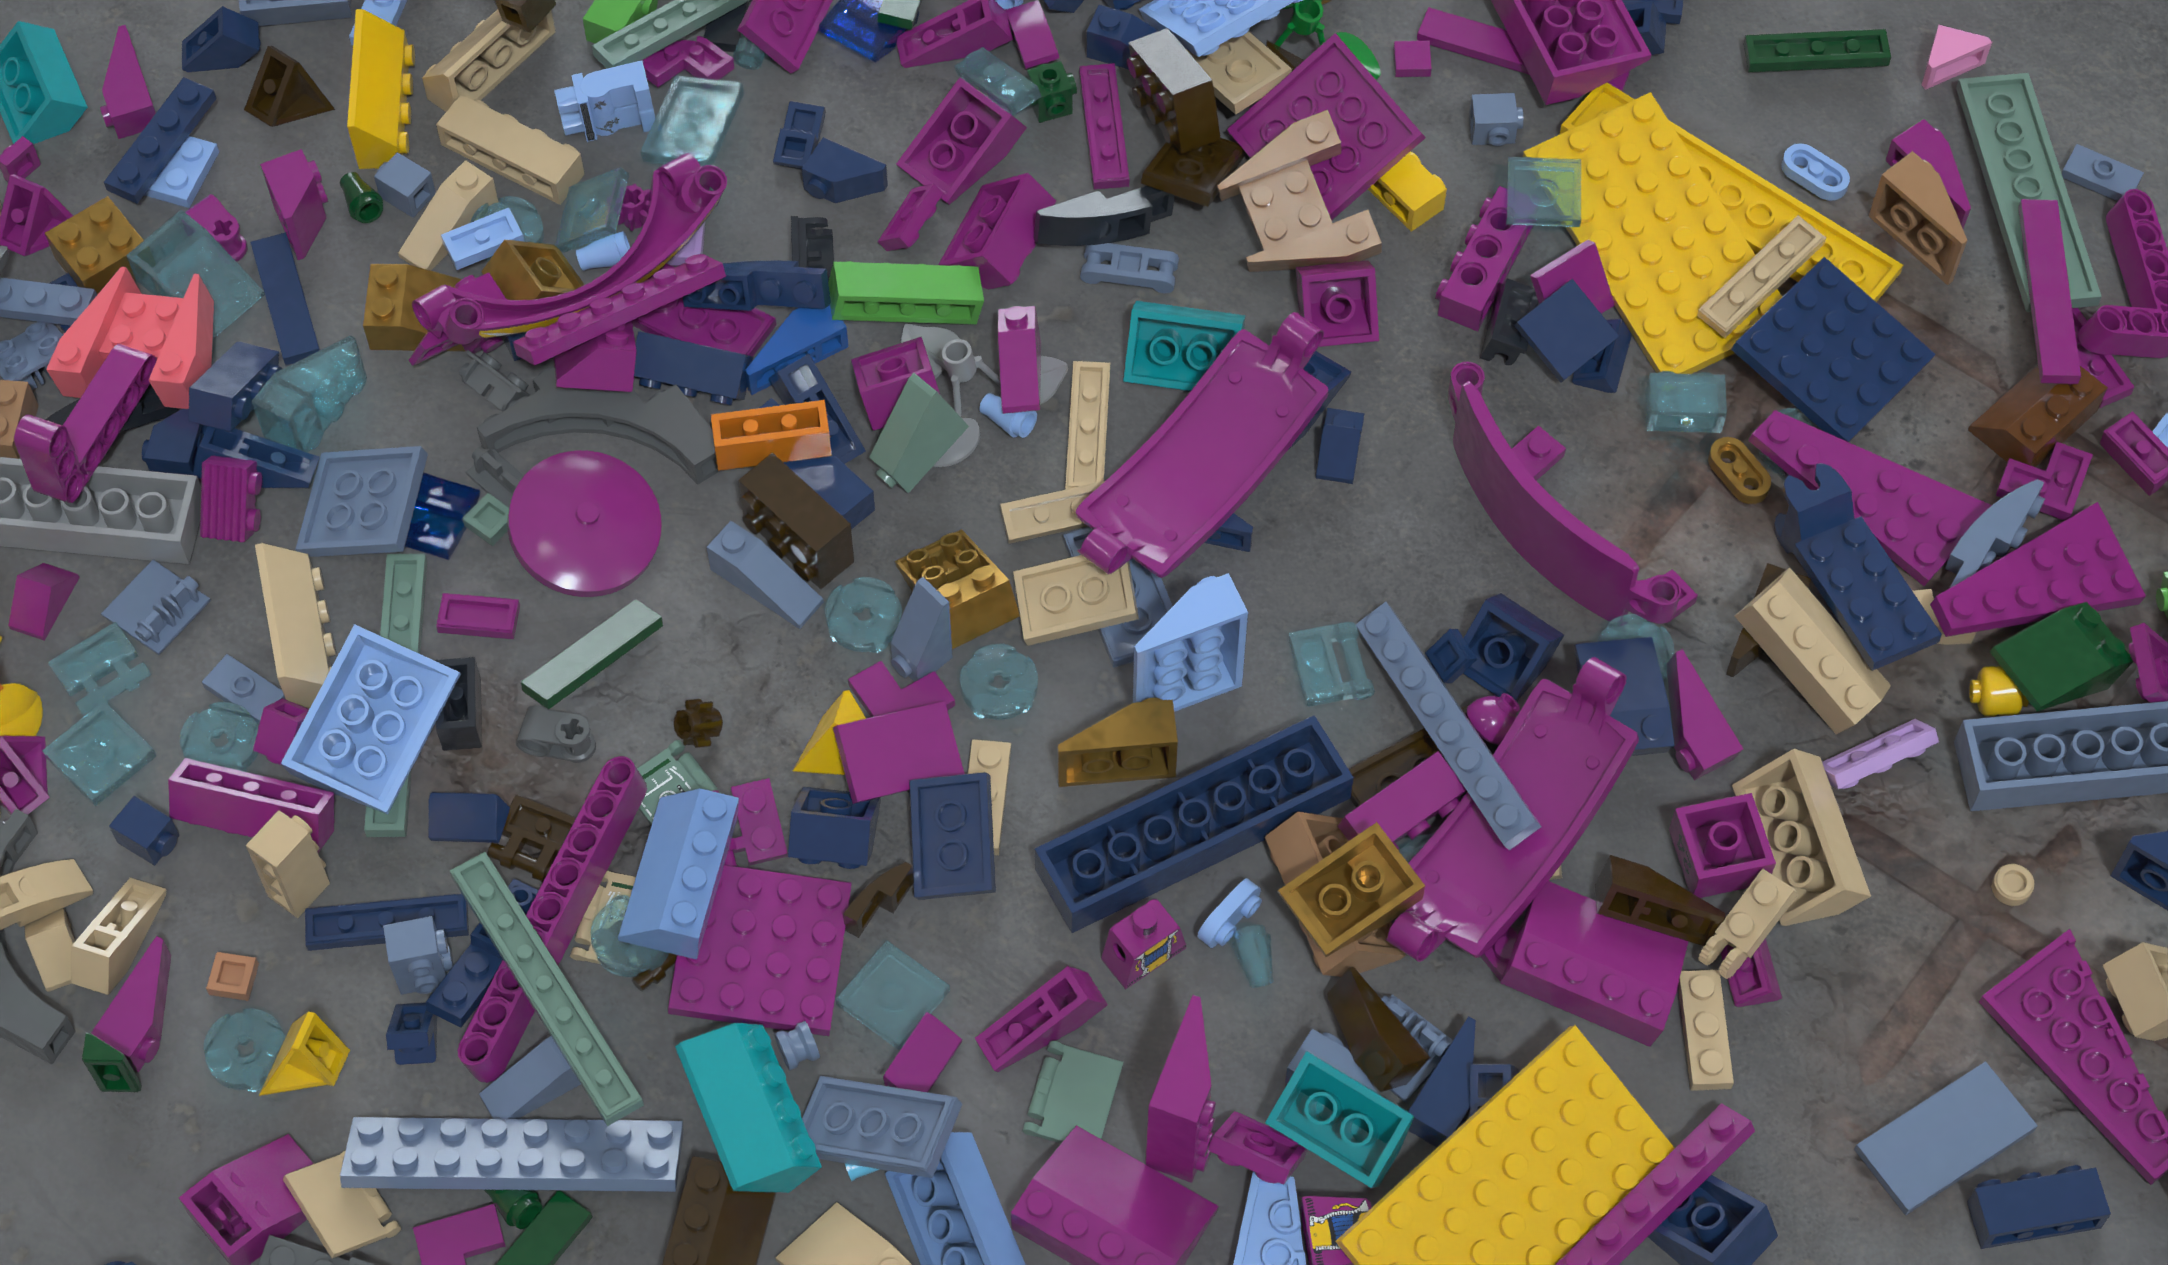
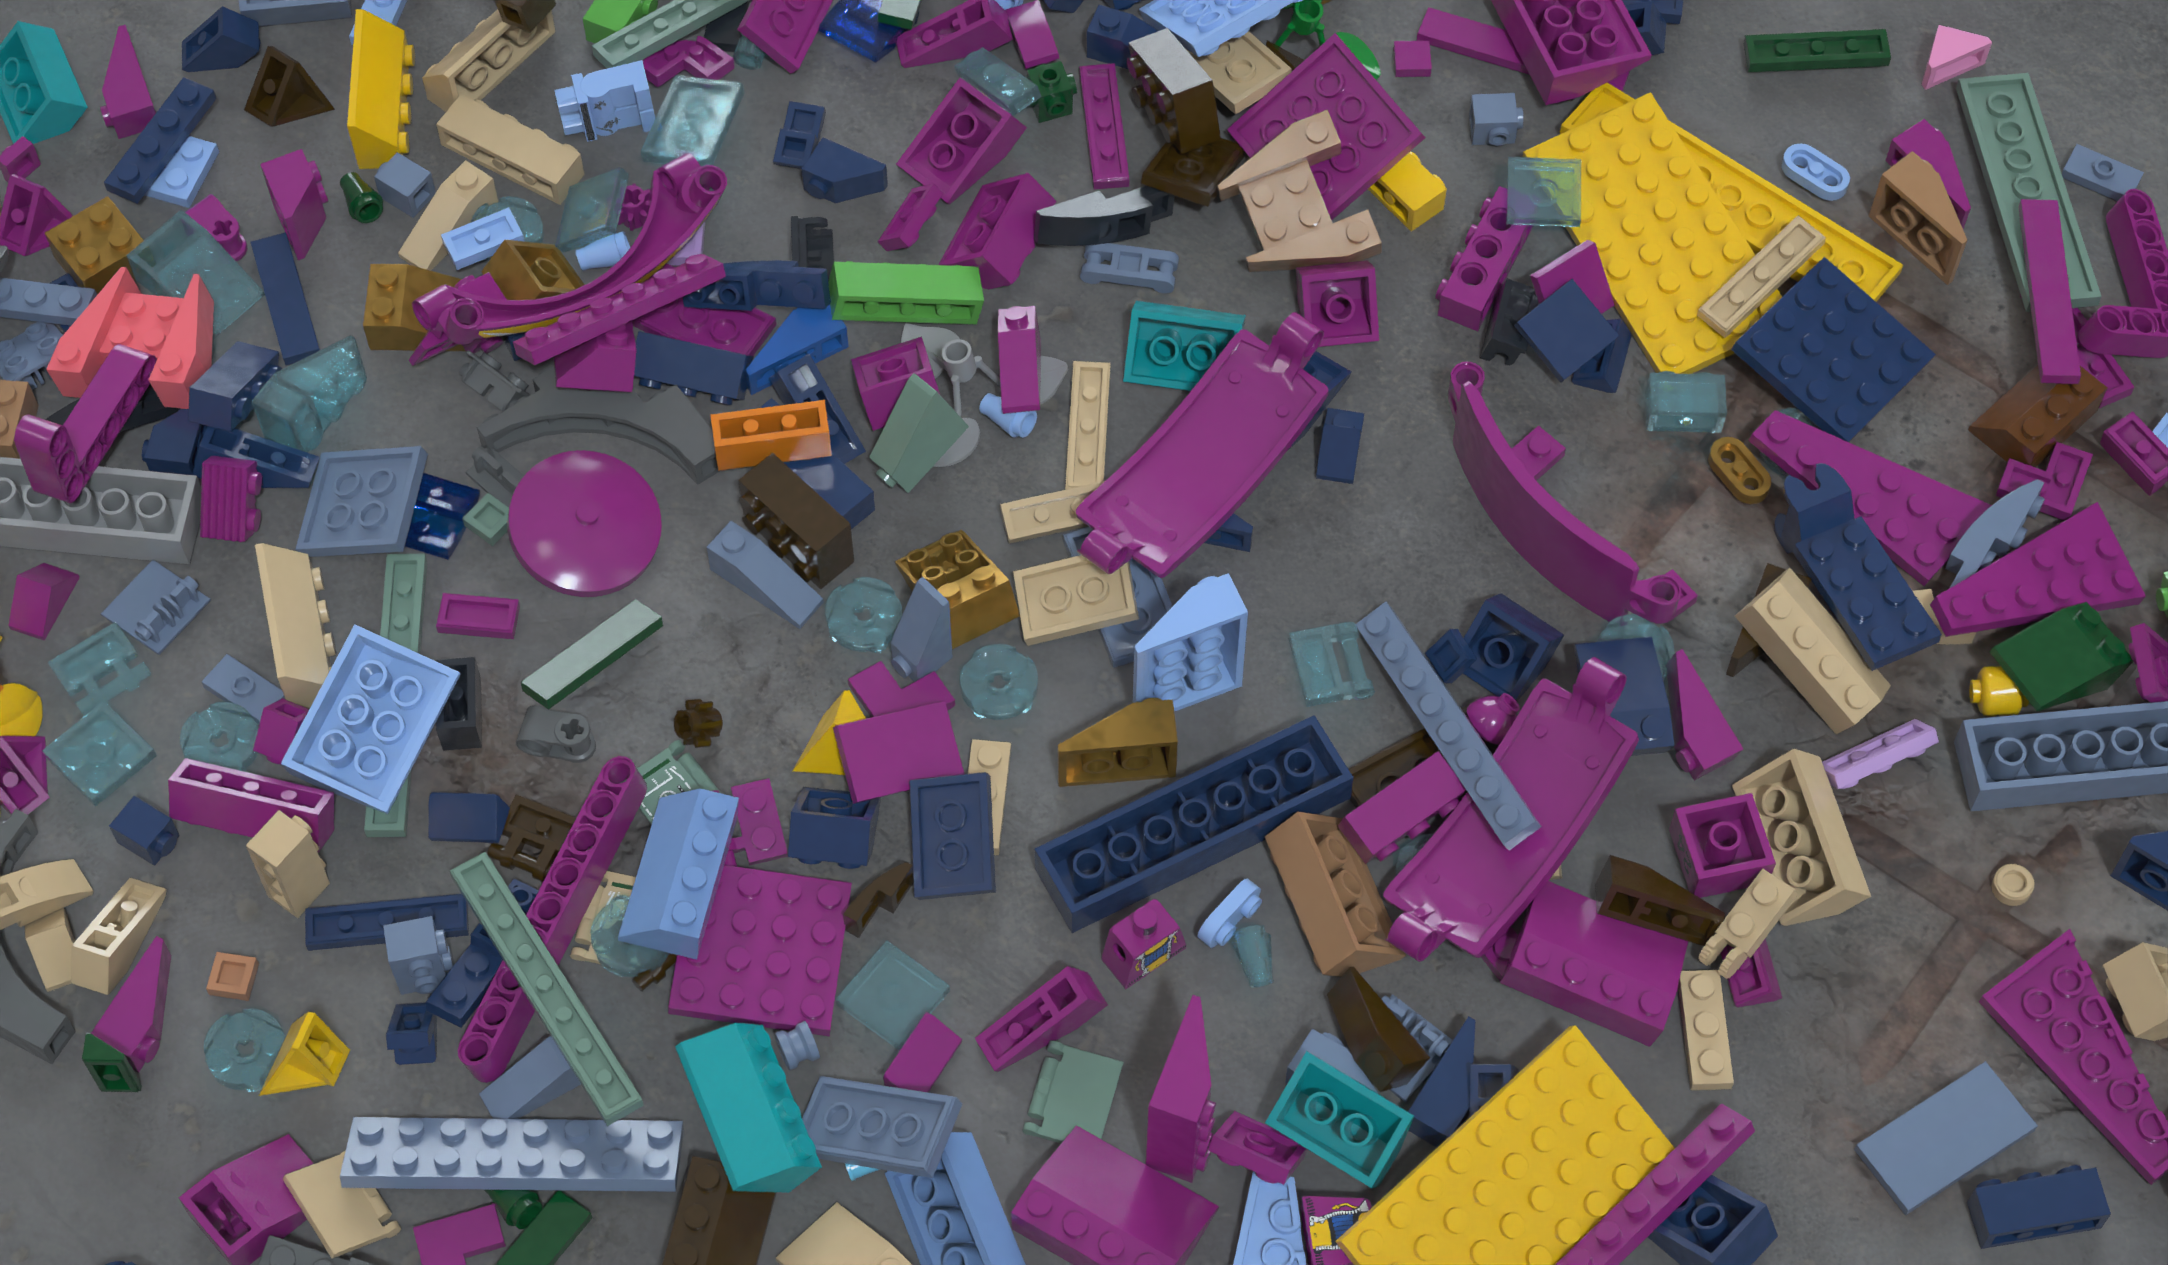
(1353, 890): pearl gold slope -> none

